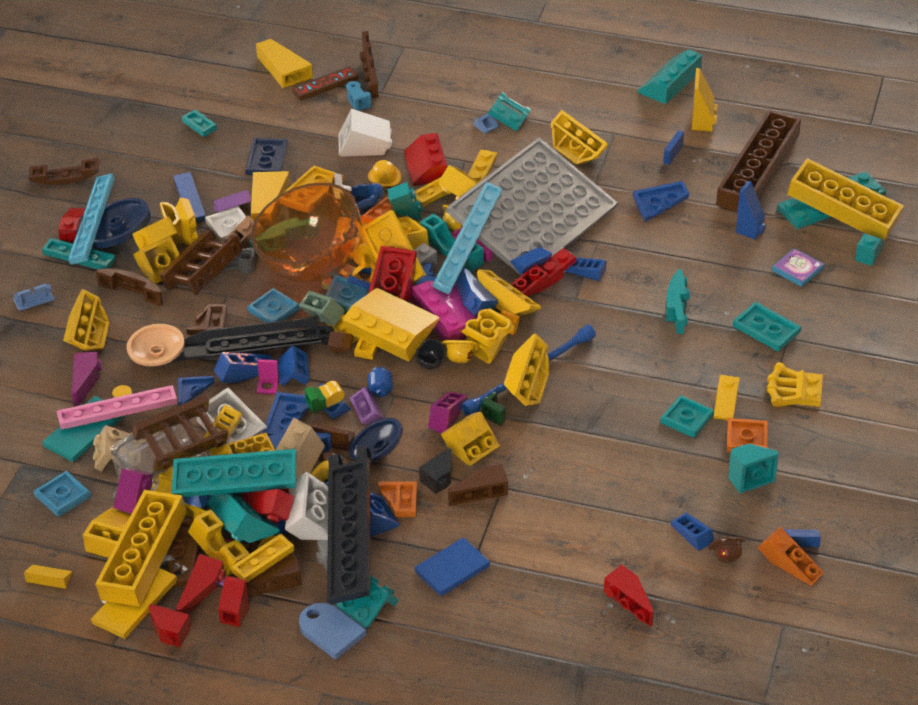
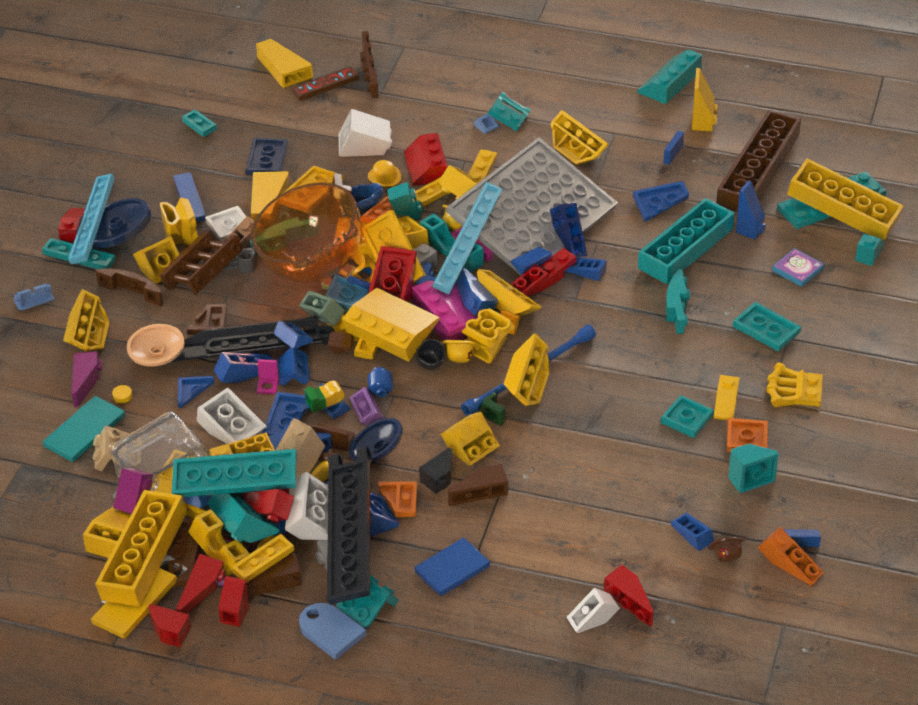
(48, 576): yellow slope -> none
(62, 493): dark azure tile -> none
(69, 175): reddish brown slope -> none
(116, 407): bright pink plate -> none
(154, 233): yellow slope -> none
(179, 415): reddish brown fence -> none
(228, 416): yellow slope -> none
(232, 201): medium lavender slope -> none
(273, 306): dark azure tile -> none
(291, 334): none -> blue slope
(357, 98): dark azure leg -> none
(445, 411): magenta slope -> none
(569, 229): none -> clear blue slope
(593, 611): none -> white slope
(685, 240): none -> teal brick

